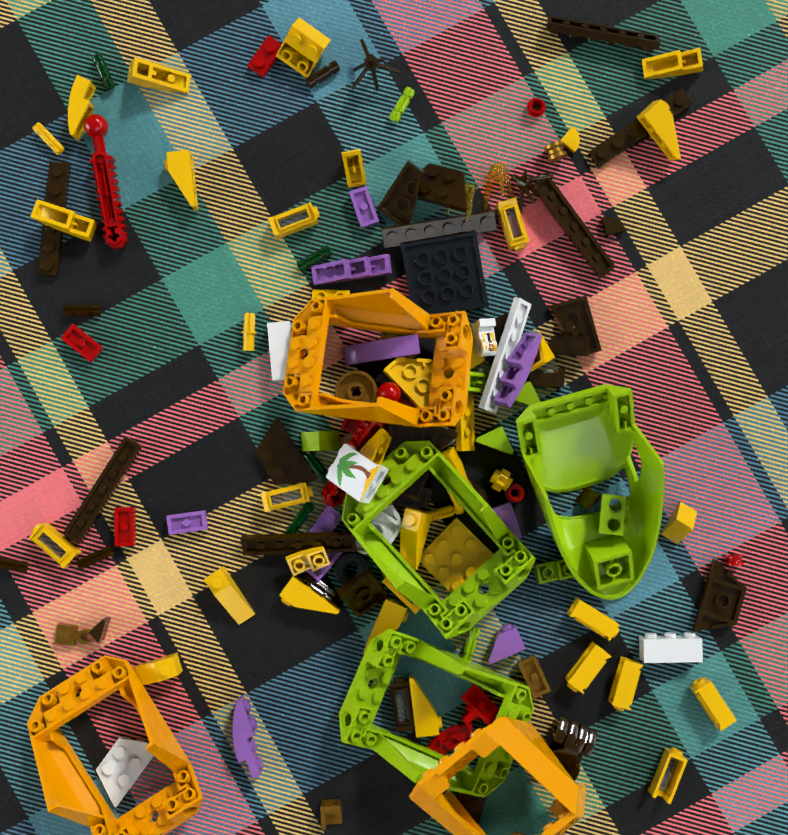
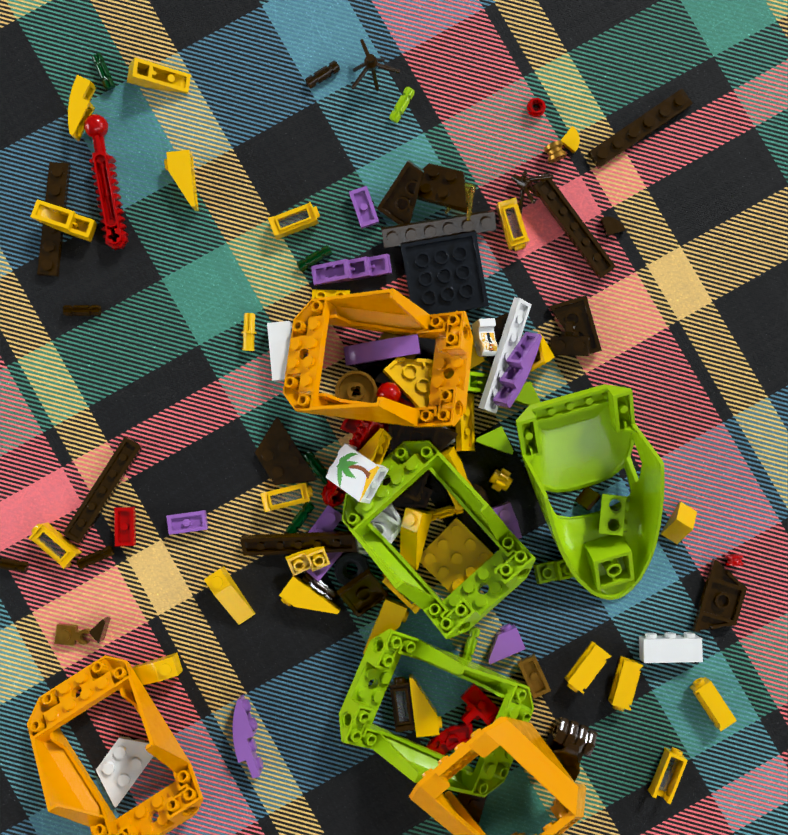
(47, 137): yellow axle -> none
(82, 343): red plate -> none
(264, 57): red plate -> none
(303, 47): yellow slope -> none
(320, 440): lime slope -> none
(330, 812): pearl gold panel -> none
(354, 168): yellow slope -> none
(498, 174): clear yellow plant -> none
(520, 495): red plate -> none
(547, 380): dark brown leg -> none
(593, 619): yellow window -> none
(599, 32): dark brown plate -> none
(661, 127): yellow slope -> none
(673, 64): yellow slope -> none

